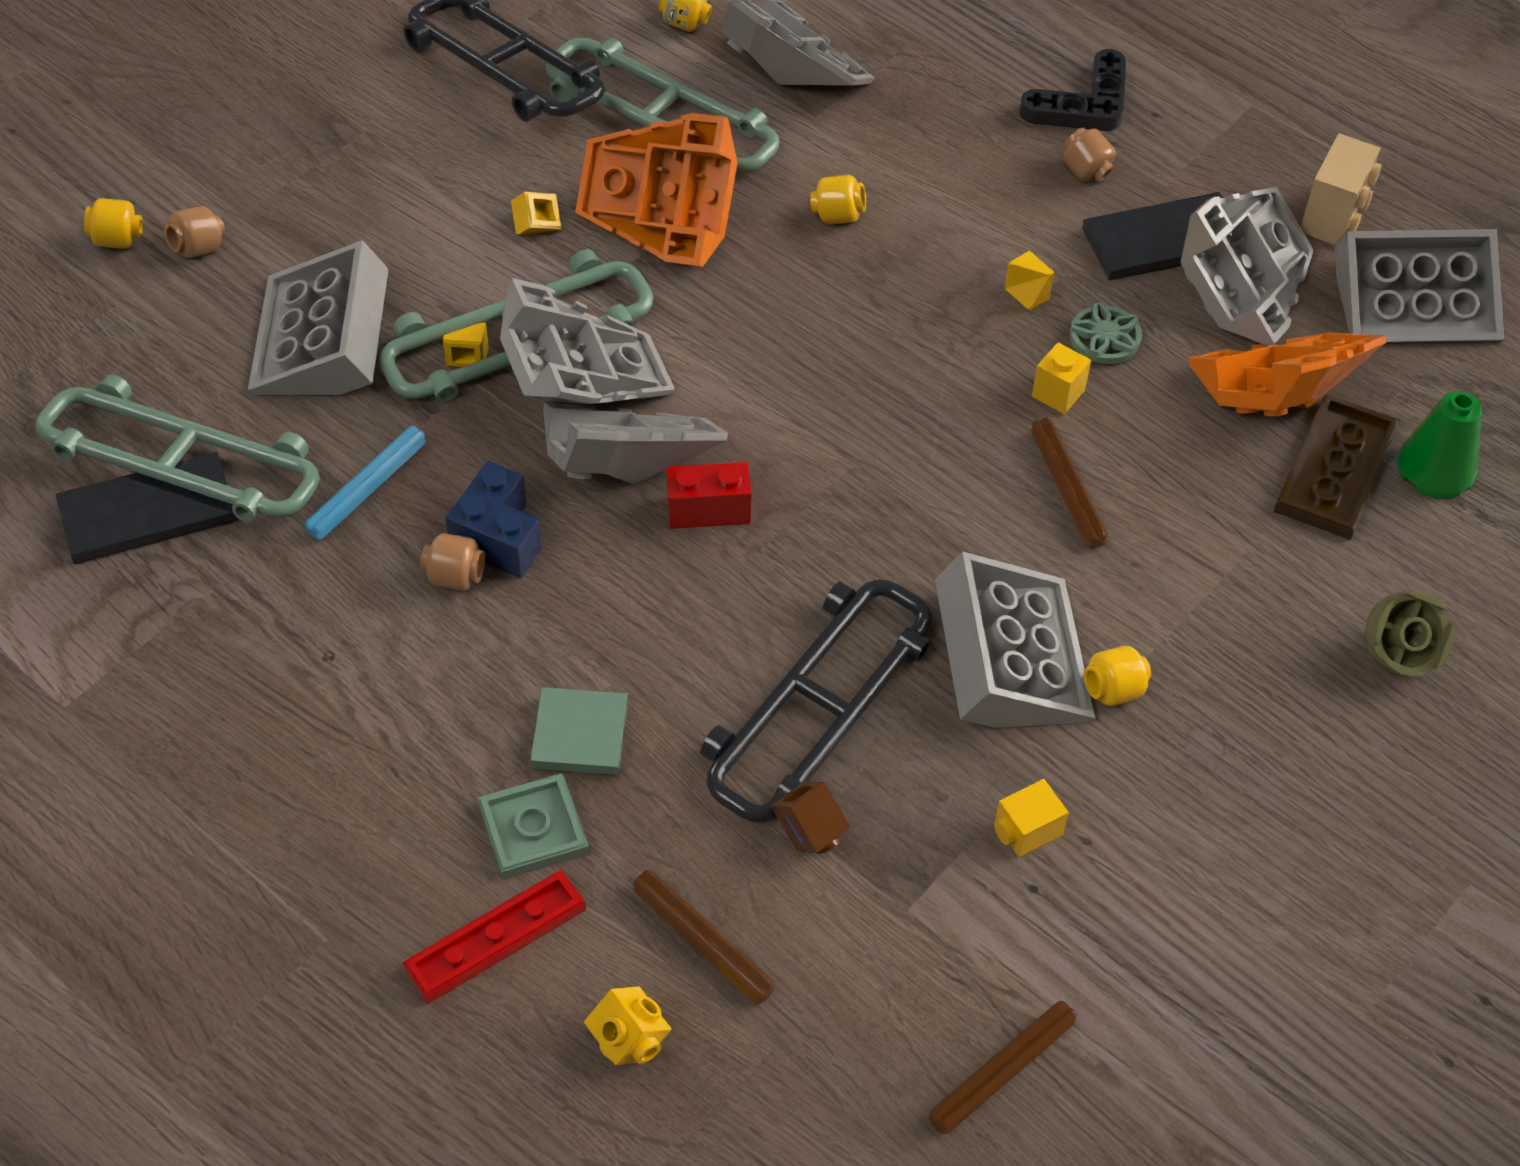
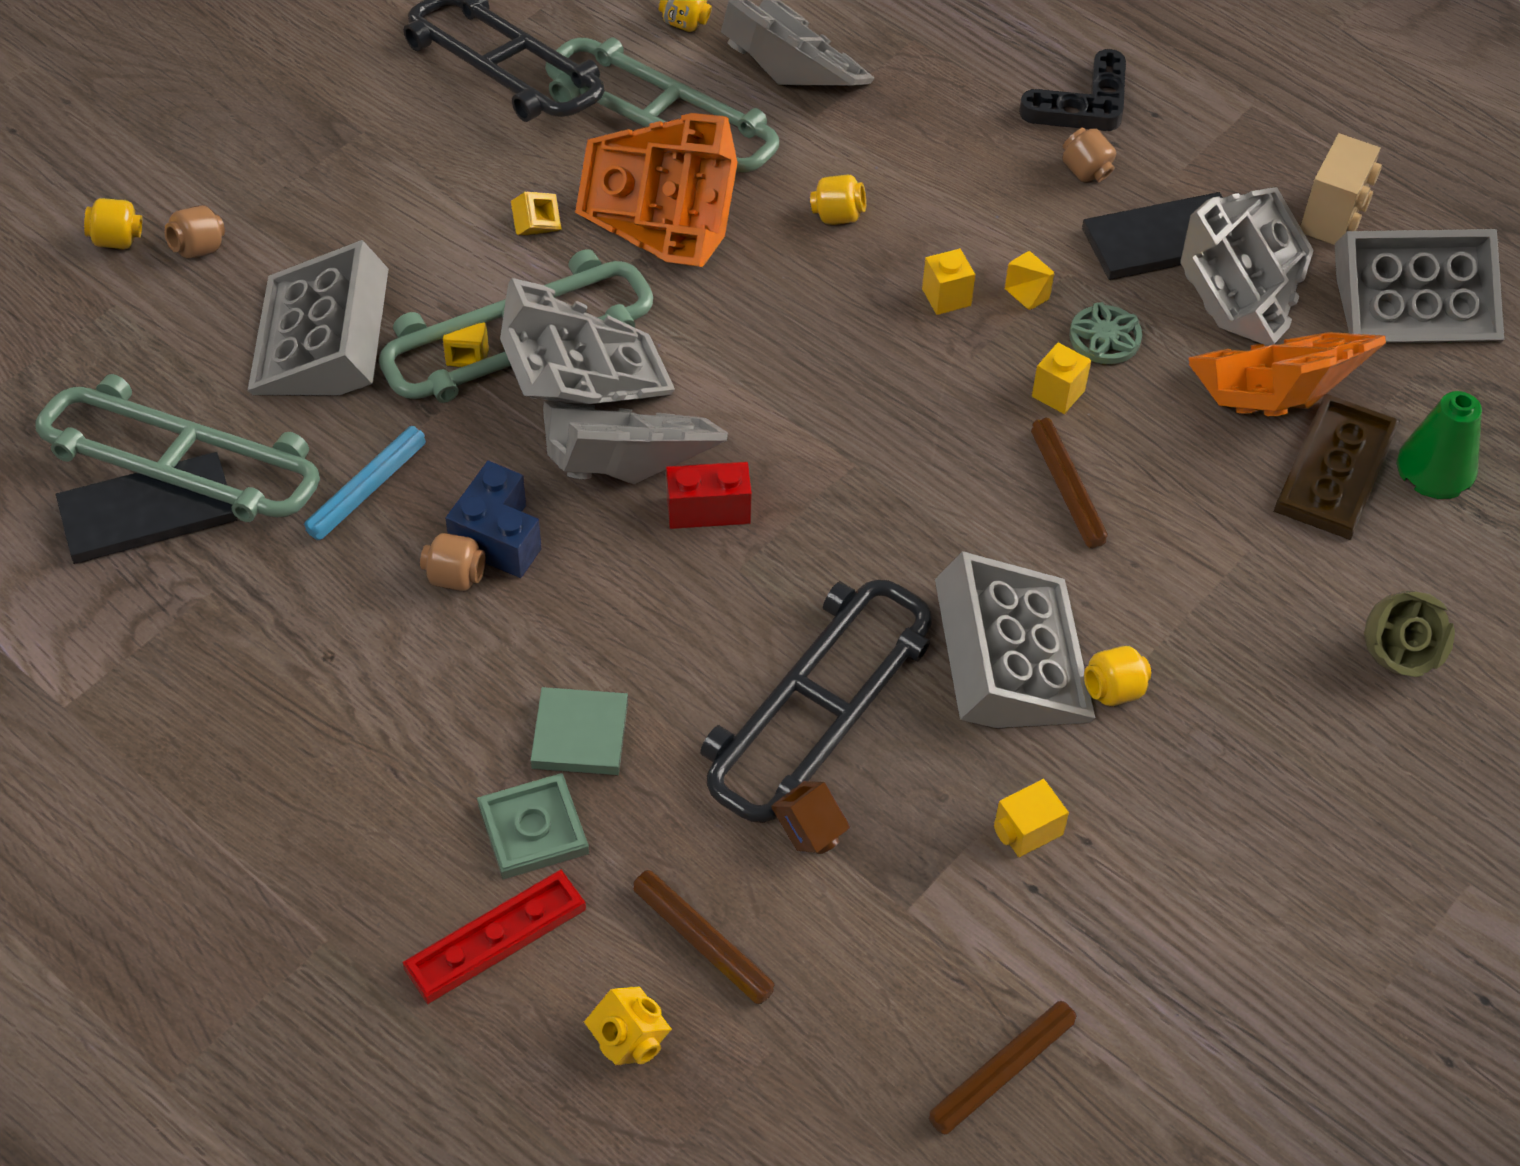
(948, 281): none -> yellow brick

